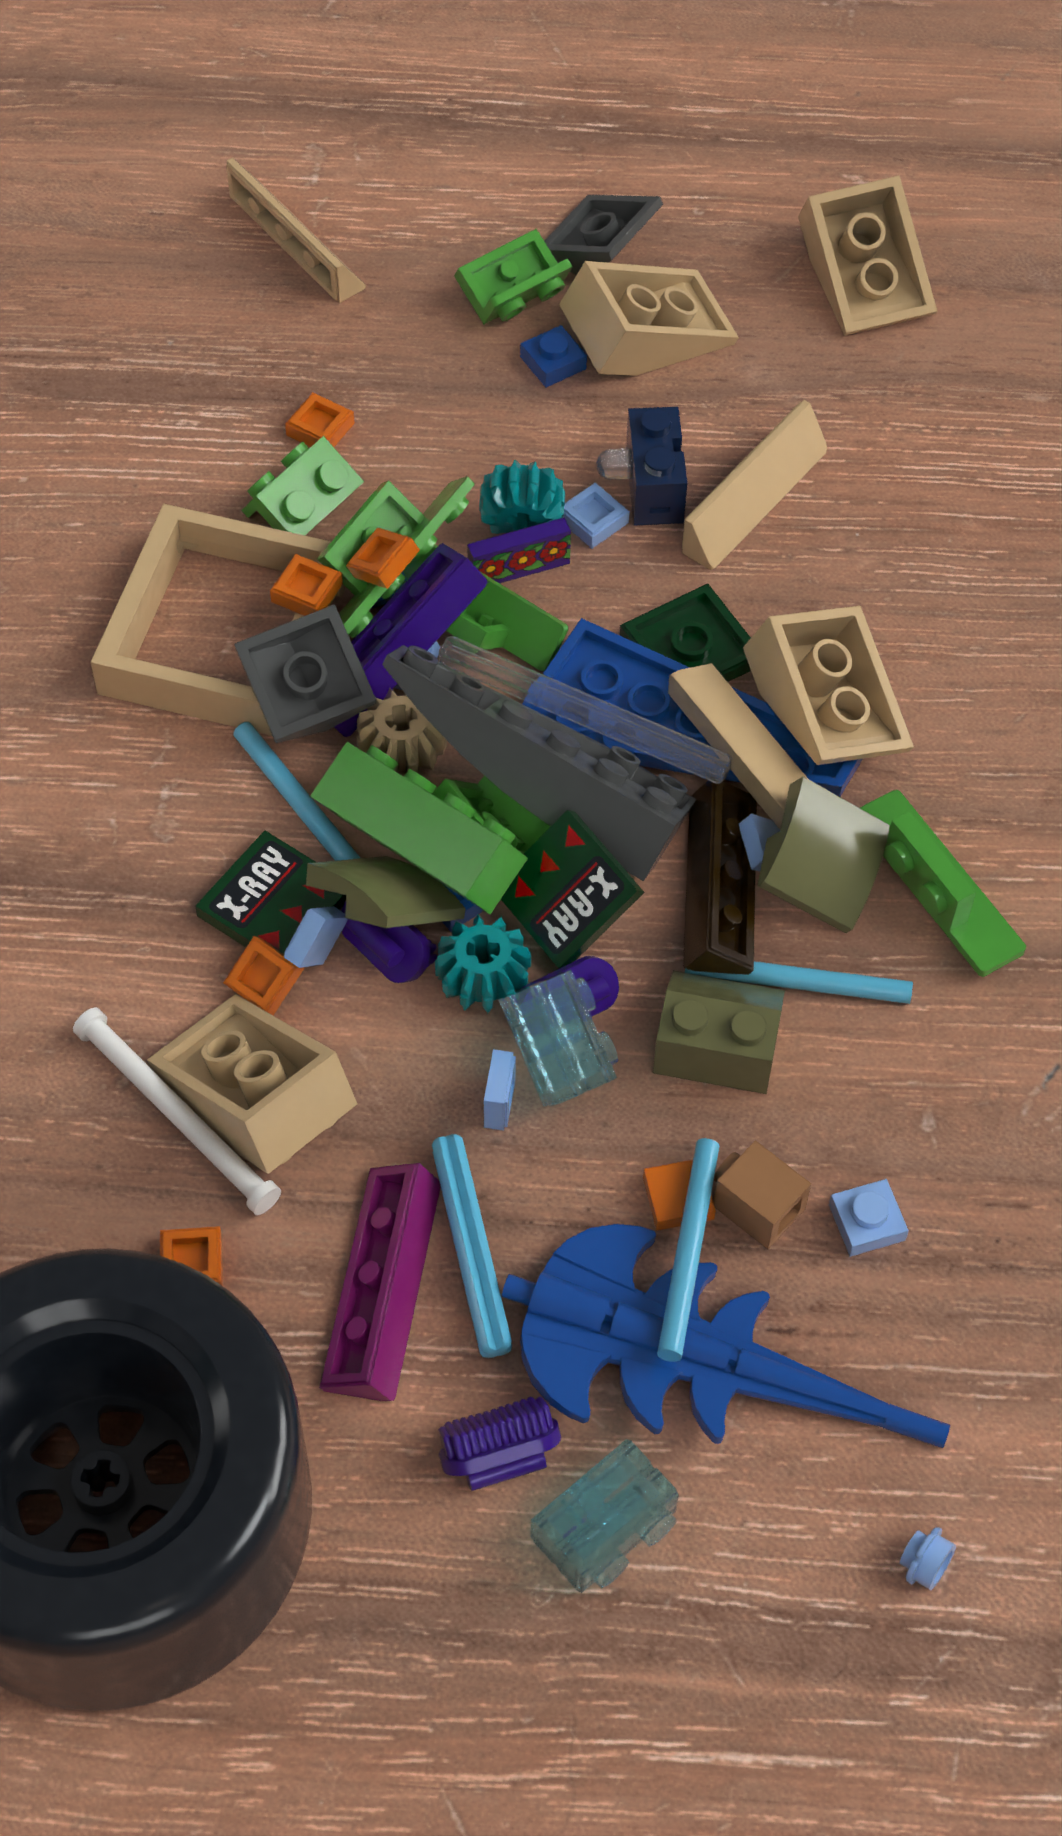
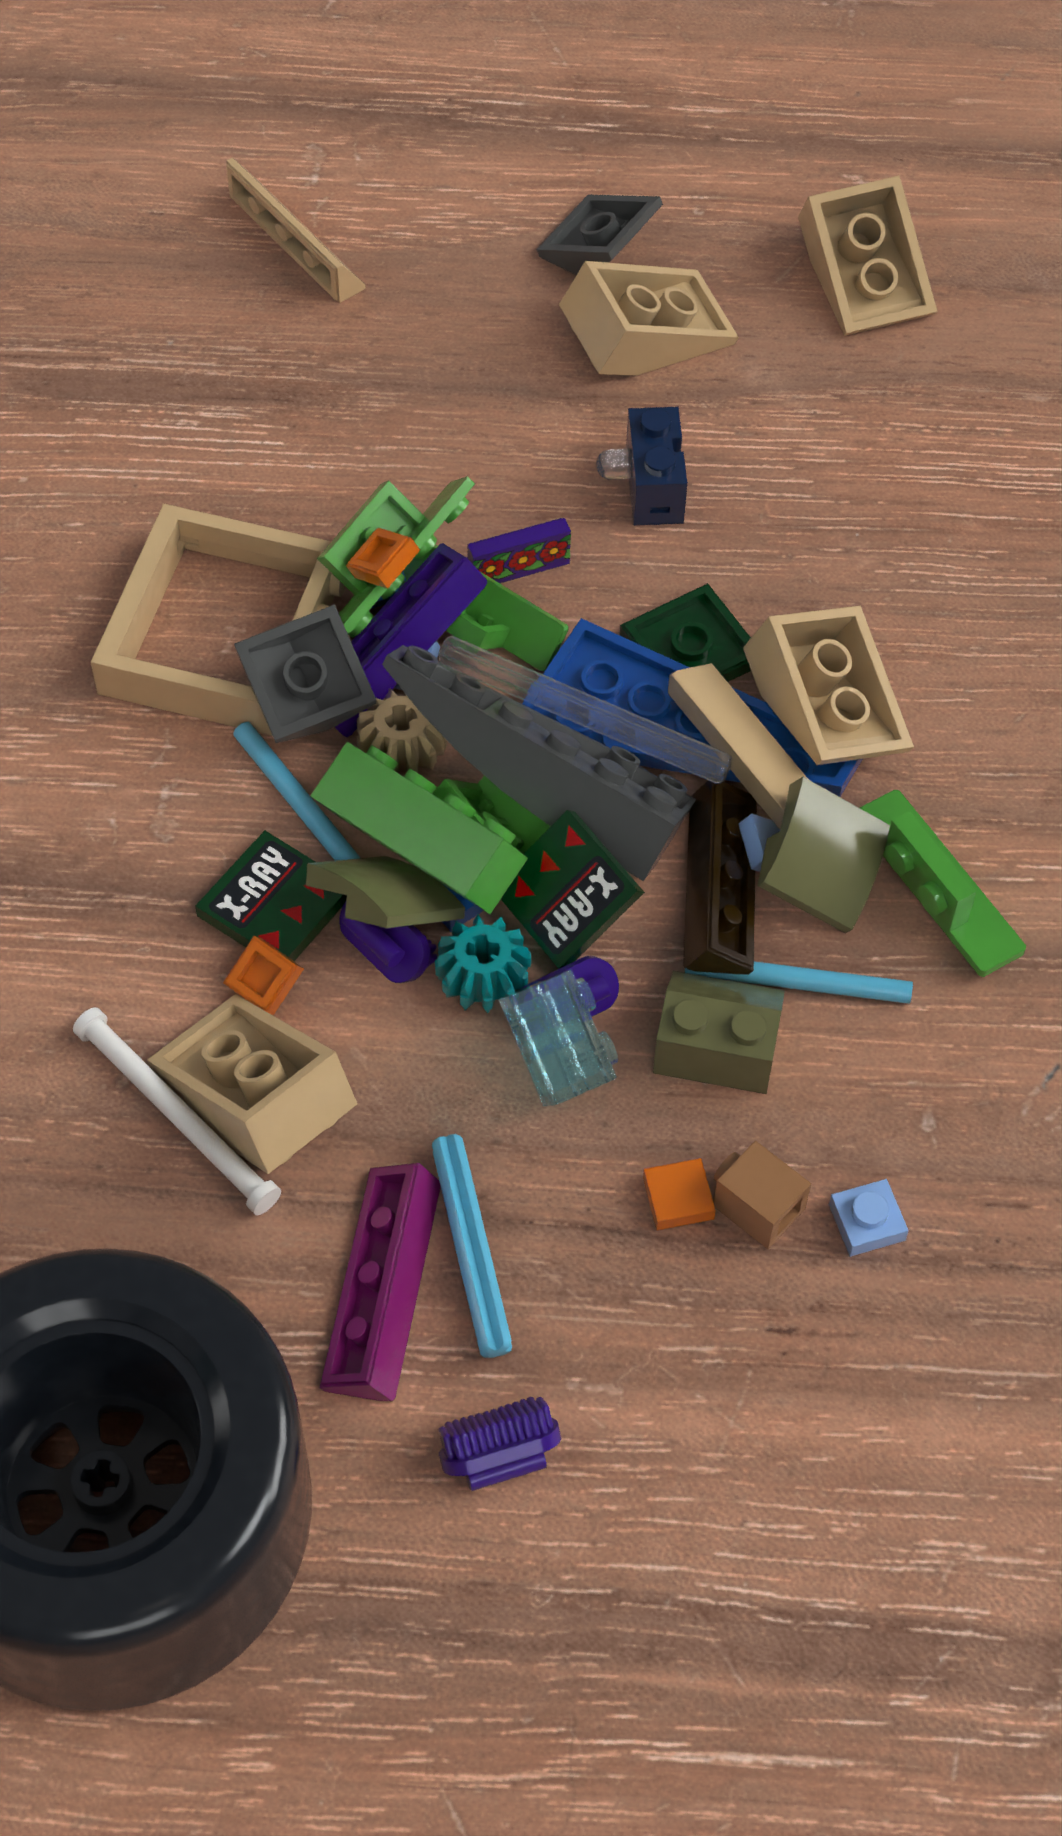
(195, 1248): orange tile -> none
(306, 491): bright green bracket -> none
(306, 586): orange tile -> none
(315, 936): light blue tile -> none
(317, 419): orange tile -> none
(499, 1090): light blue tile -> none
(512, 276): bright green bracket -> none
(520, 497): teal gear -> none
(553, 356): blue plate -> none
(593, 1315): blue animal -> none
(595, 515): light blue tile -> none
(606, 1517): clear light blue brick -> none
(688, 1251): medium azure bar -> none
(754, 487): tan slope -> none
(927, 1557): light blue plate -> none

